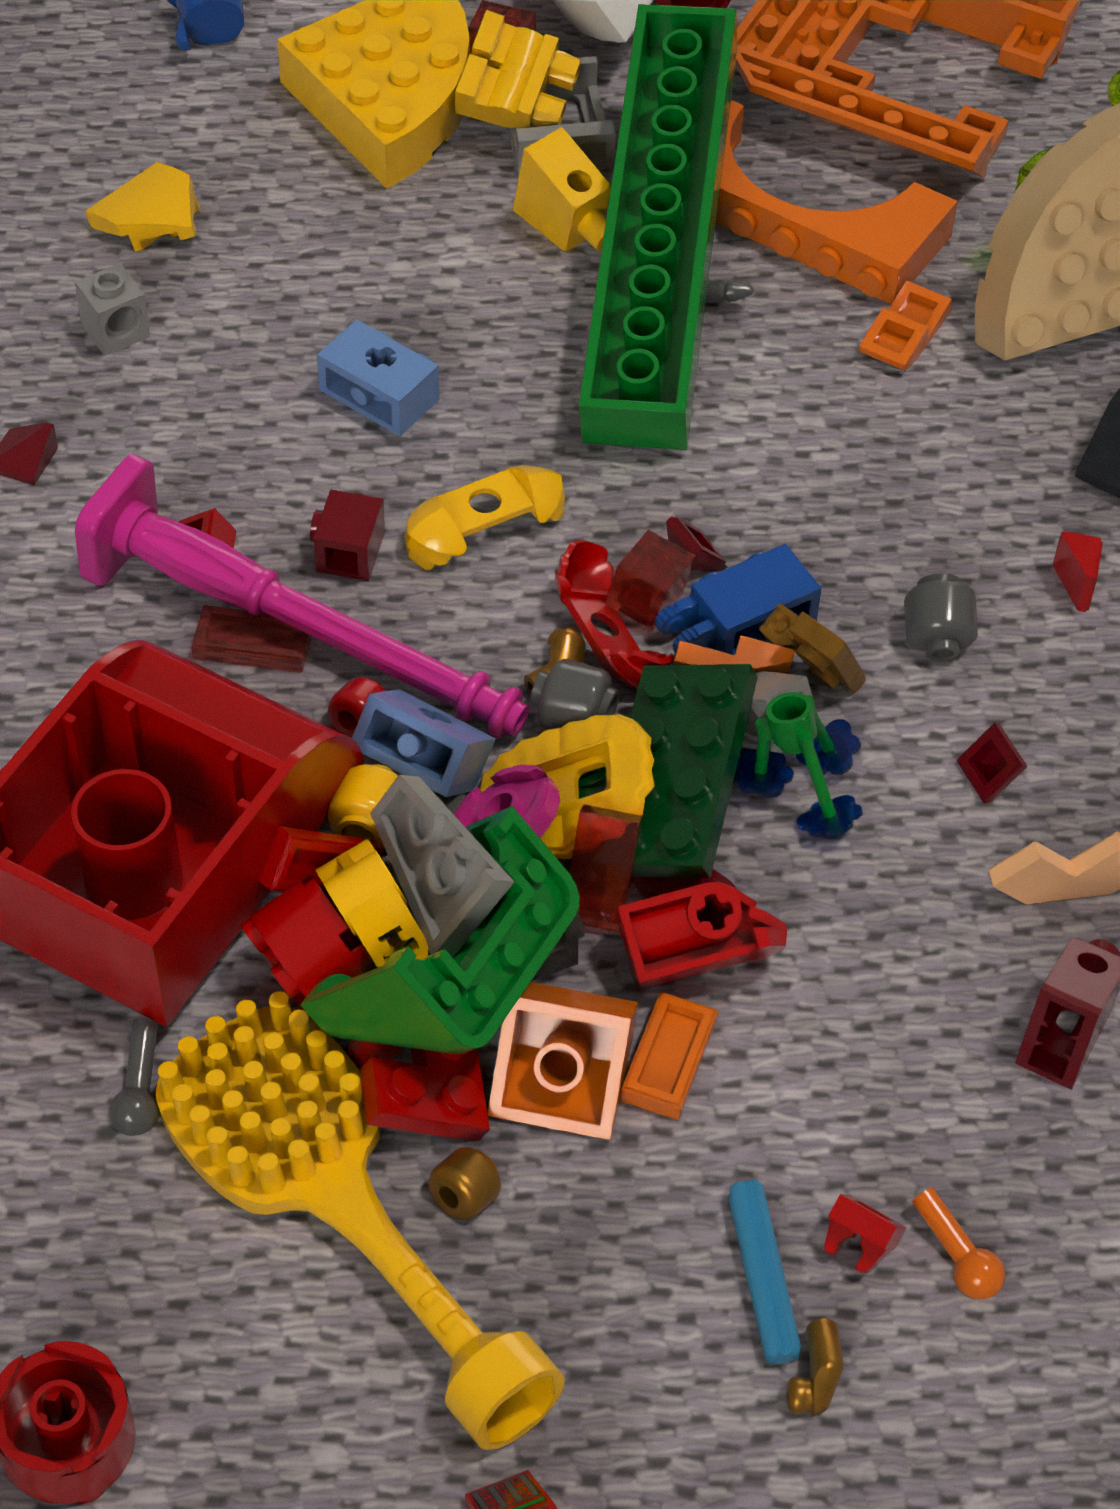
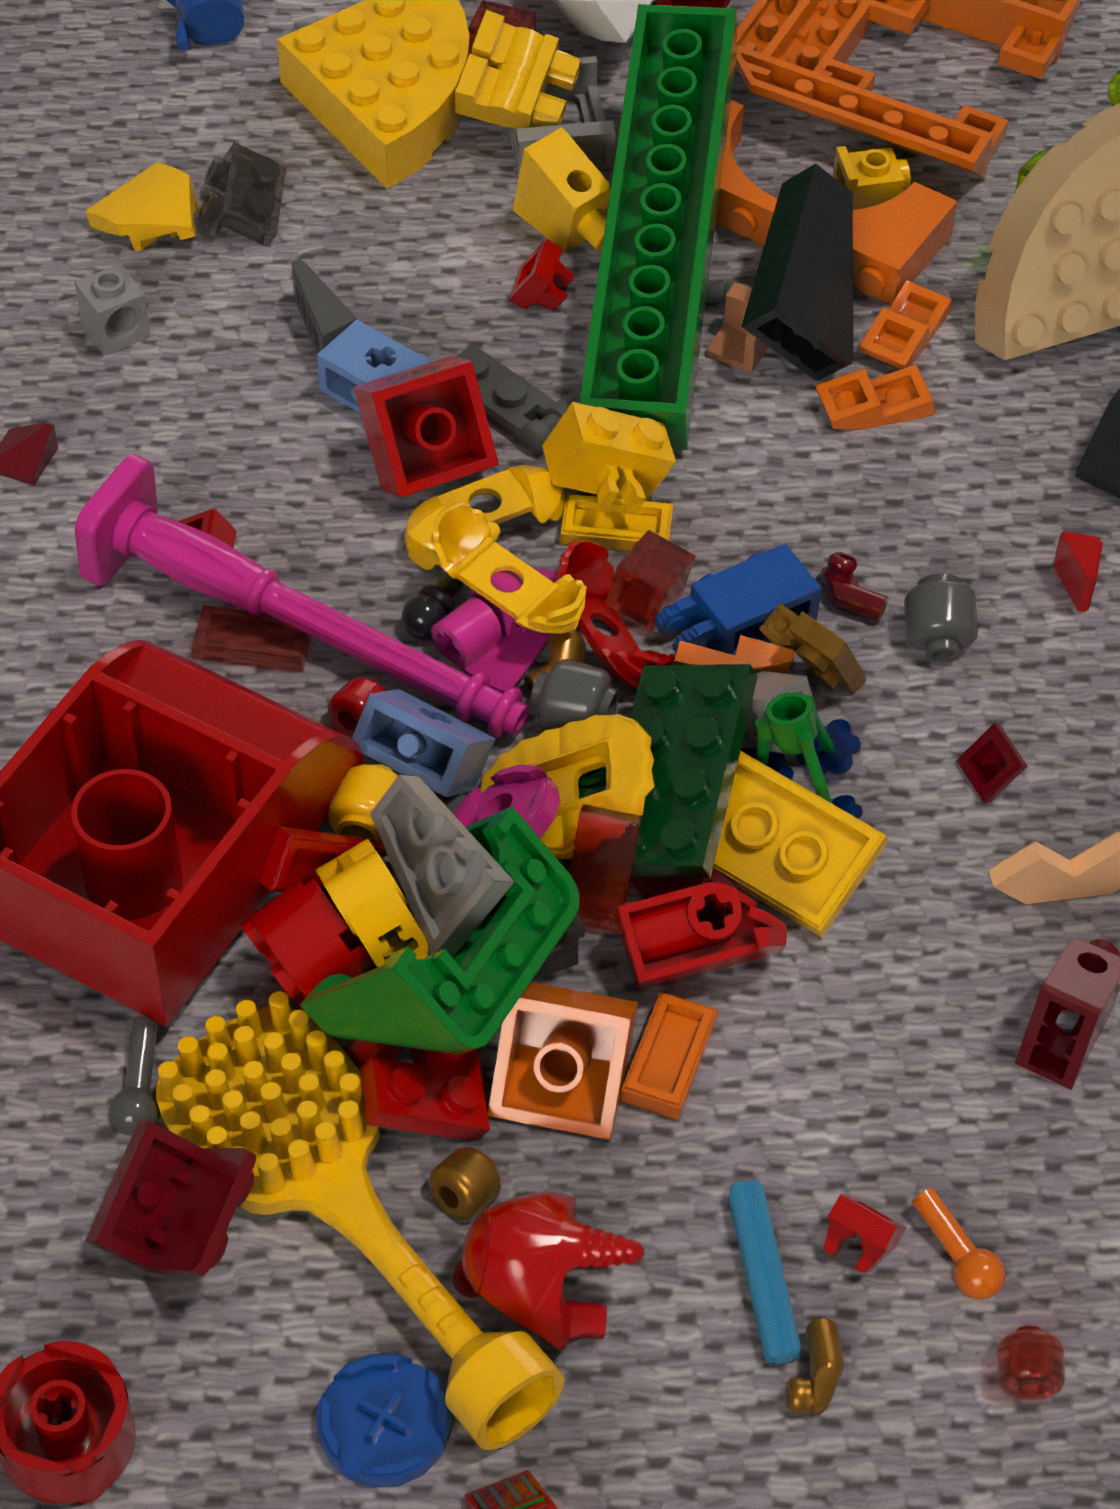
(172, 1202): none -> dark red bracket
(243, 195): none -> clear smoke bracket
(319, 307): none -> dark grey slope
(348, 534): dark red brick -> none
(384, 1420): none -> blue tile
(426, 425): none -> red brick
(430, 606): none -> black bar
(468, 552): none -> yellow piece
(487, 639): none -> dark pink panel
(513, 401): none -> dark grey plate
(520, 1259): none -> red piece
(542, 278): none -> red tile
(608, 454): none -> yellow brick
(612, 525): none -> yellow tile
(695, 542): dark red slope -> none
(732, 342): none -> nougat panel
(793, 846): none -> yellow tile
(806, 276): none -> black slope
(845, 590): none -> dark red arm
(863, 403): none -> orange slope
(871, 175): none -> yellow brick
(1030, 1364): none -> clear red piece

